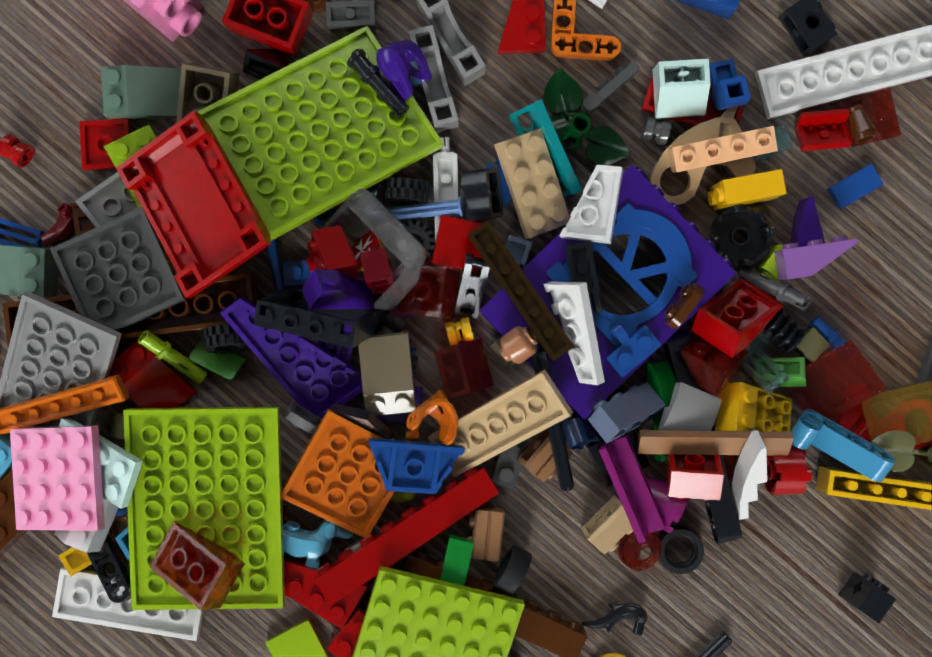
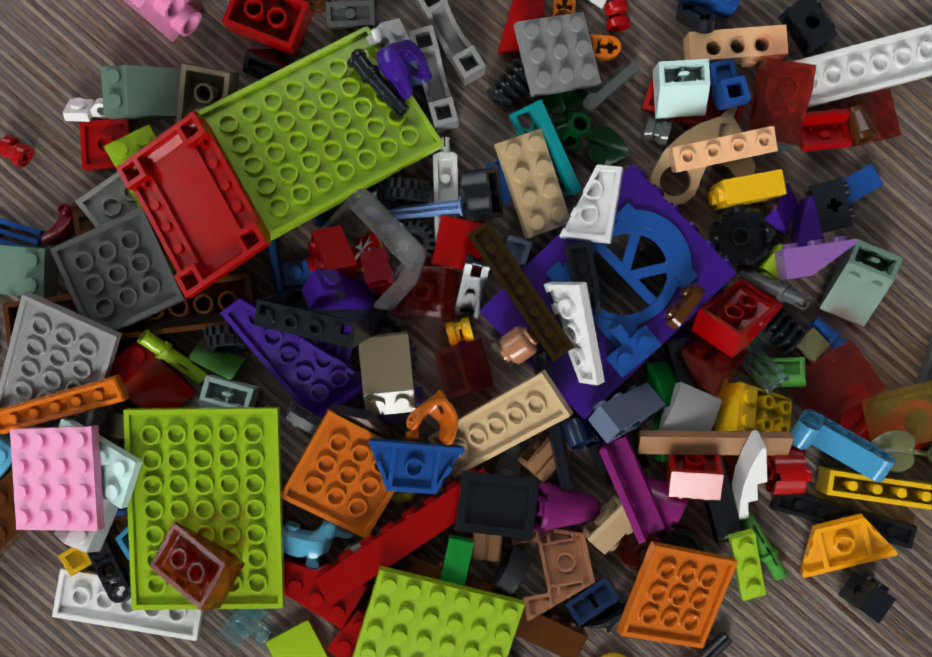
(83, 109): none -> white plate
(225, 393): none -> light aqua slope
(245, 623): none -> clear light blue plate
(387, 33): none -> white plate
(497, 504): none -> black piece
(508, 85): none -> black piece
(557, 54): none -> light grey plate
(563, 508): none -> magenta cone
(564, 567): none -> nougat wing
(594, 601): none -> dark blue brick
(617, 16): none -> red wheel
(676, 595): none -> orange plate
(696, 17): none -> black beam
(748, 569): none -> lime plate
(767, 552): none -> bright green pin
(770, 37): none -> light nougat brick
(782, 97): none -> clear red slope
(782, 210): none -> dark purple slope
(822, 195): none -> black brick
(824, 510): none -> black tile
(843, 545): none -> light orange wing
(859, 282): none -> sand green slope

